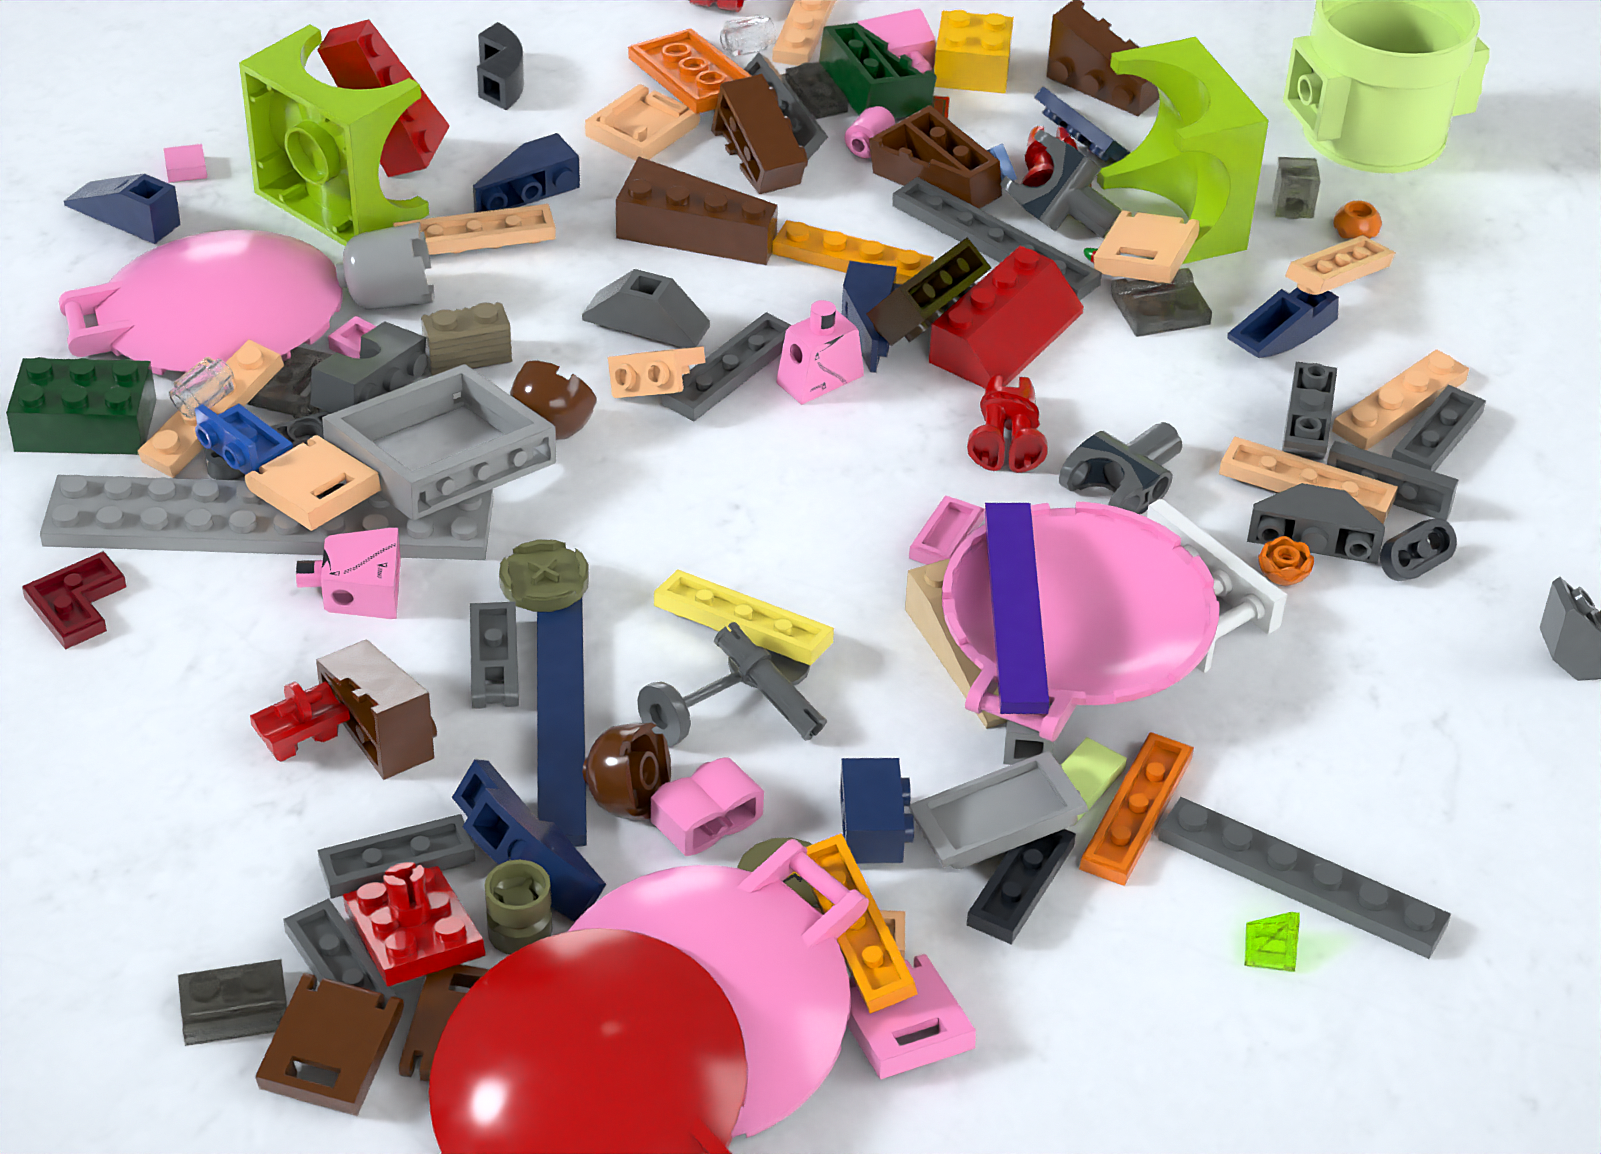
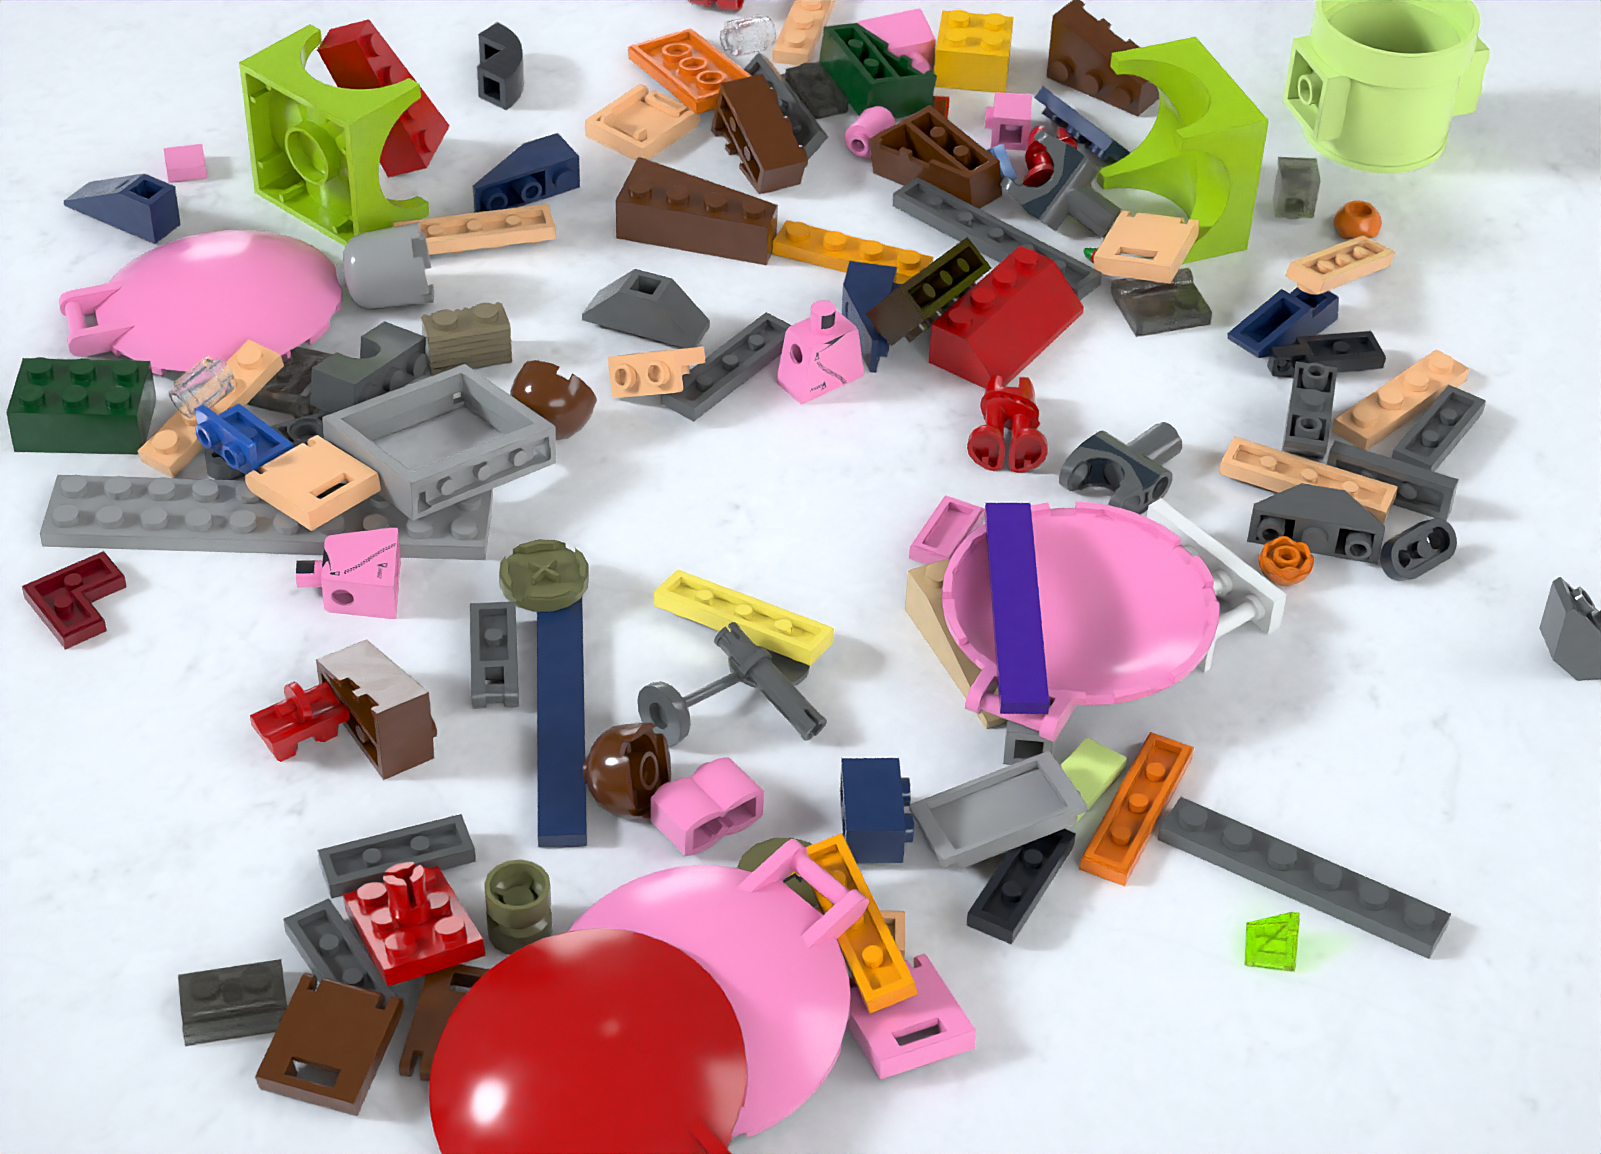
(348, 337): bright pink tile -> none
(512, 832): dark blue slope -> none
(1009, 120): none -> bright pink brick
(1342, 350): none -> black hinge

